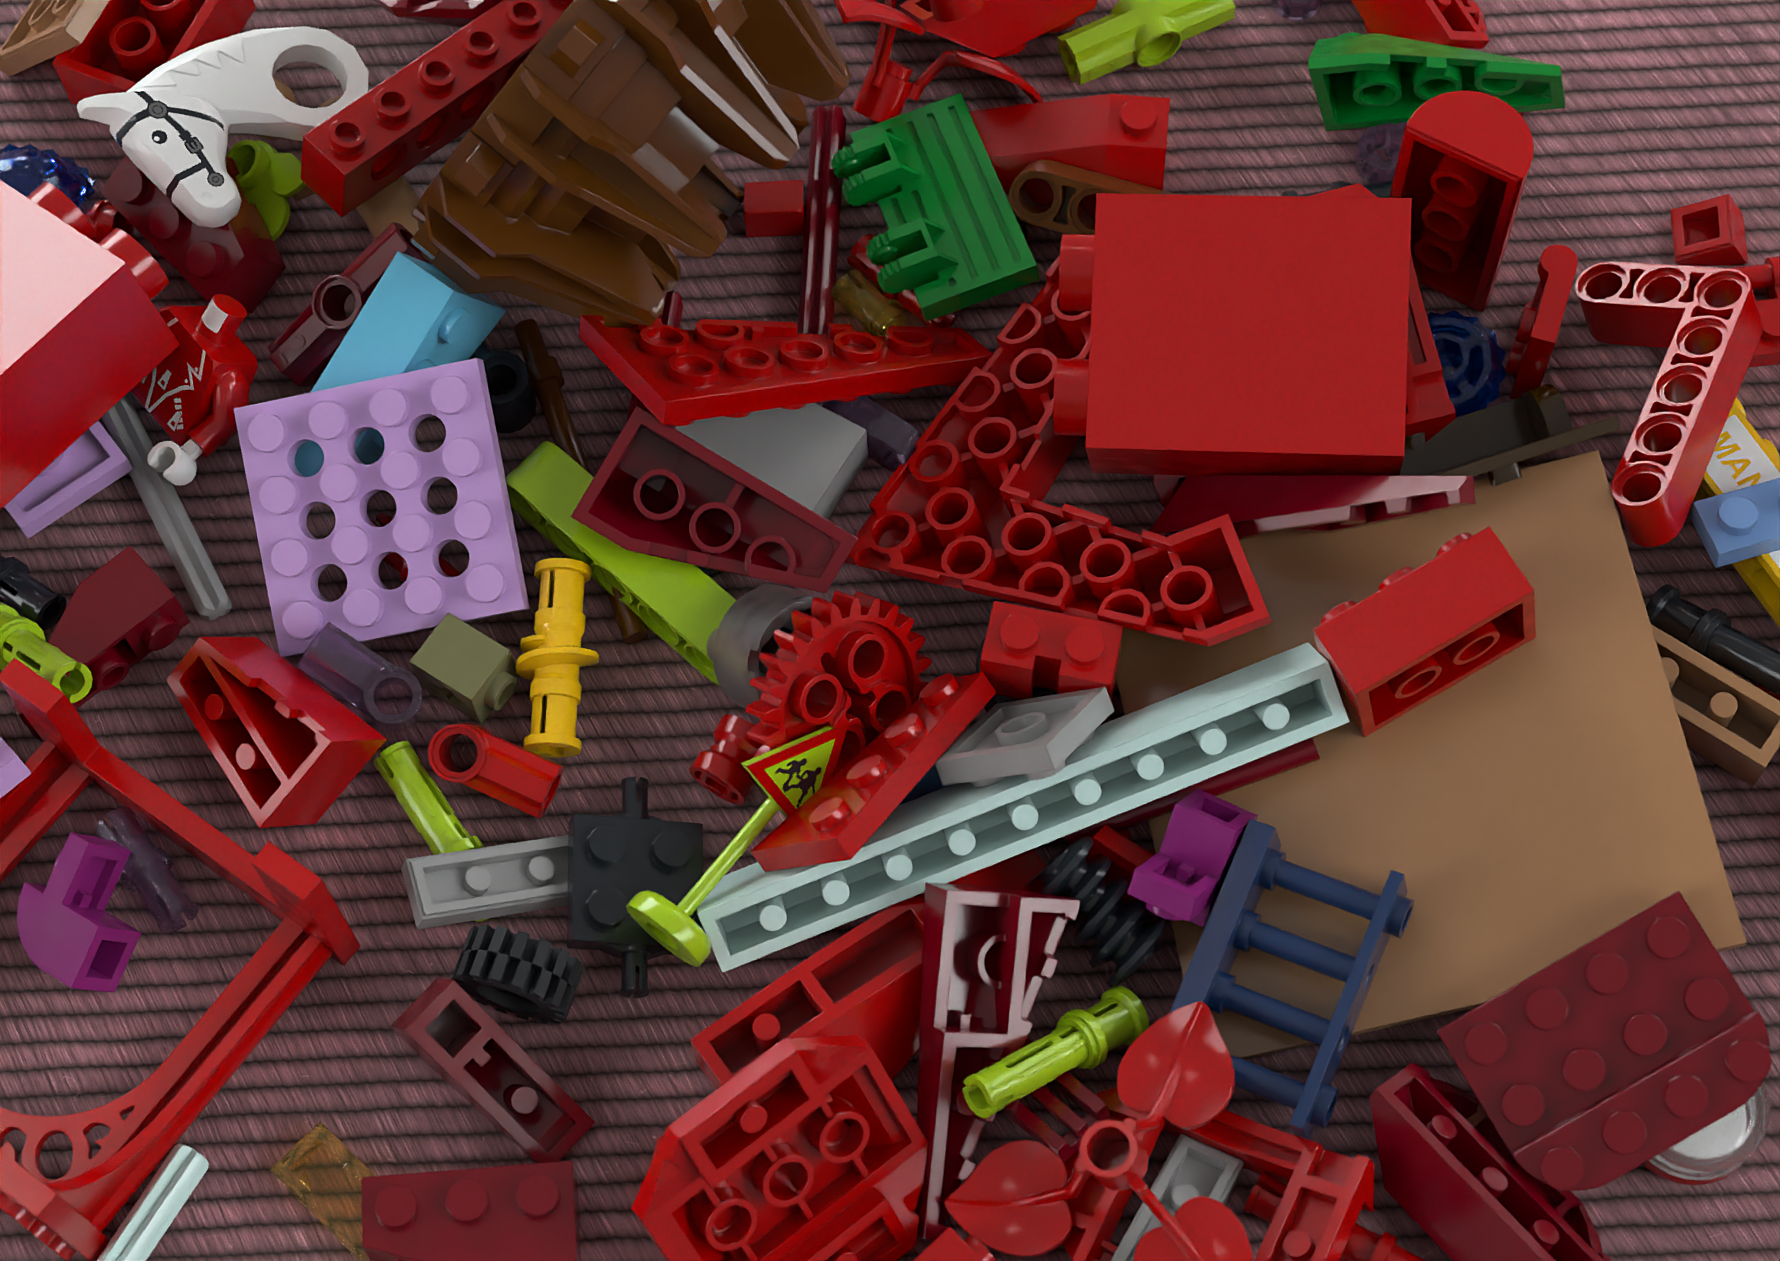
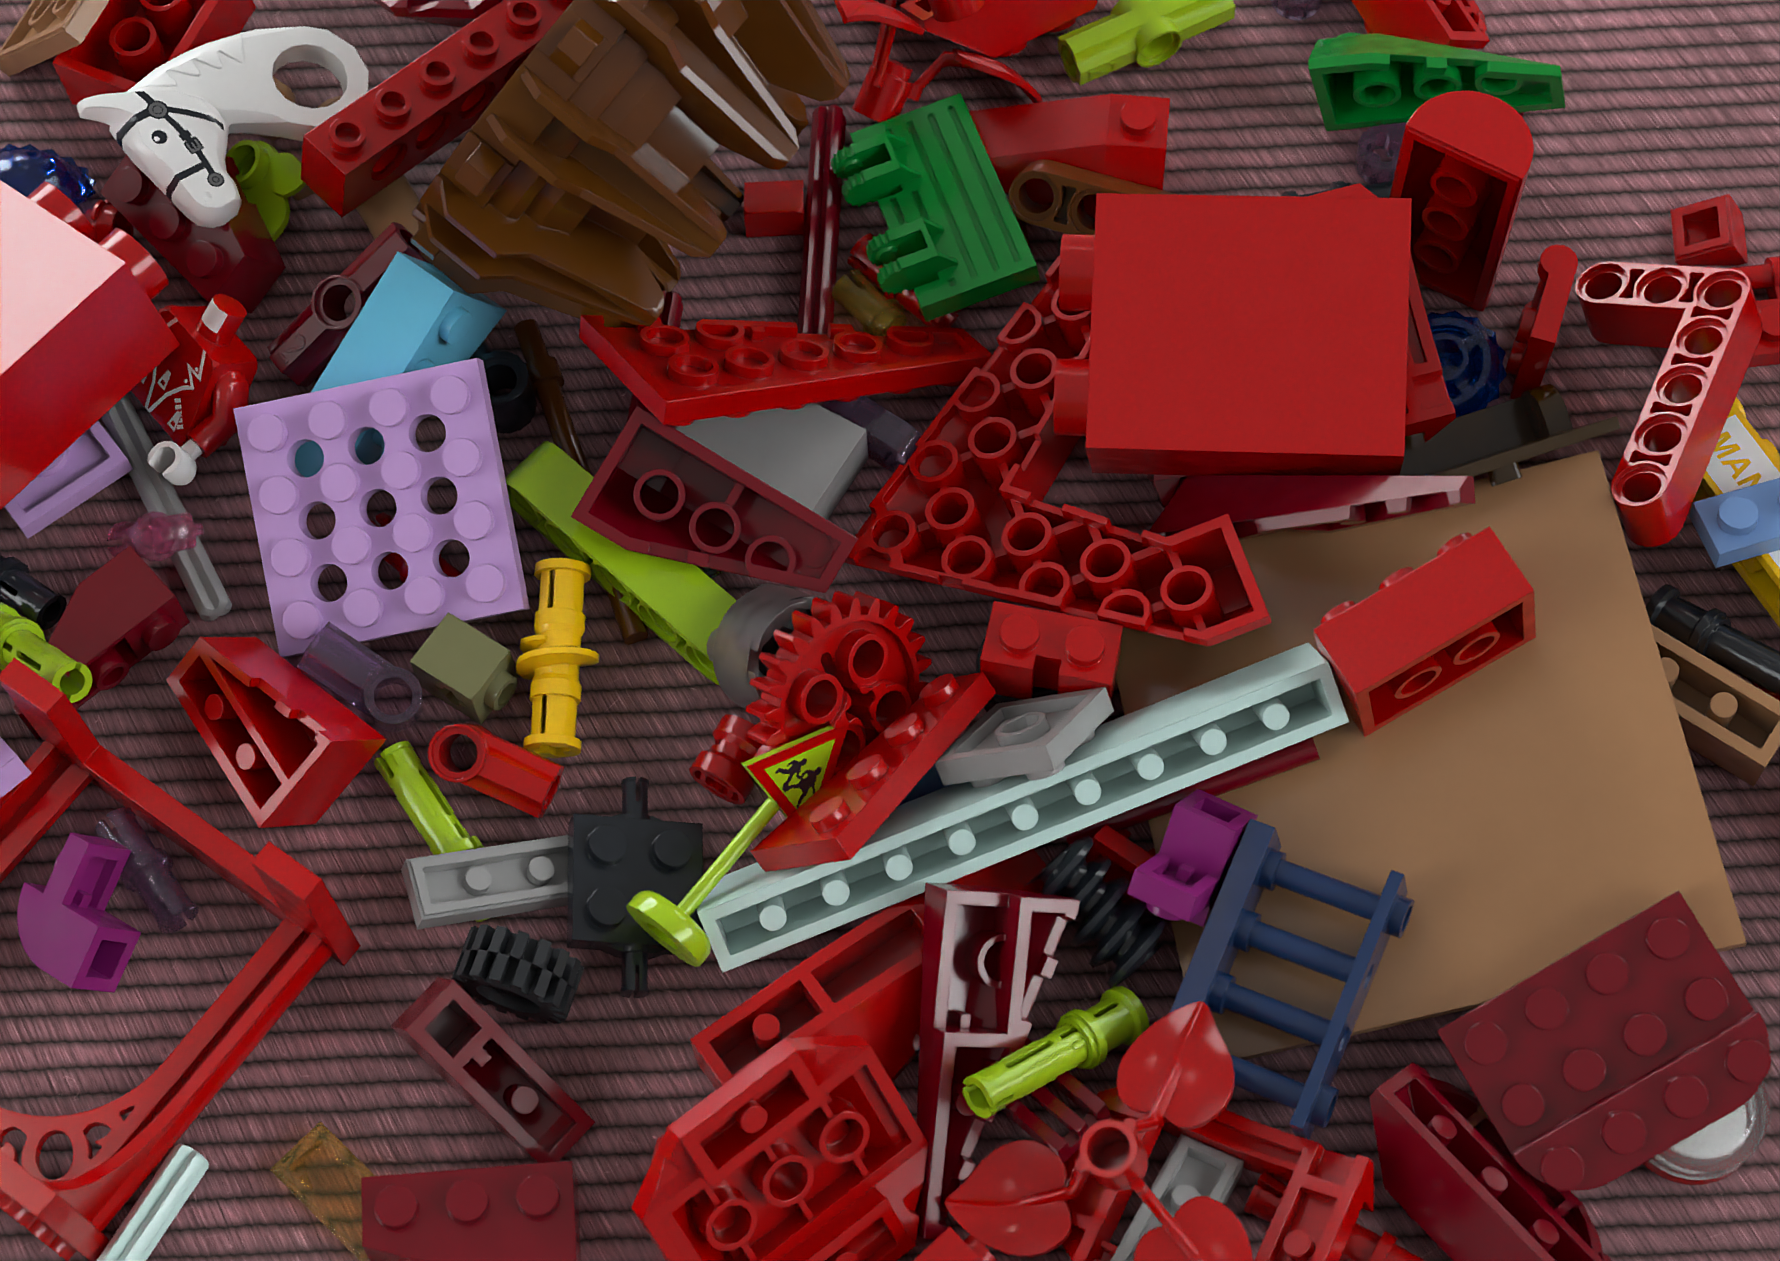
(156, 535): none -> clear pink axle

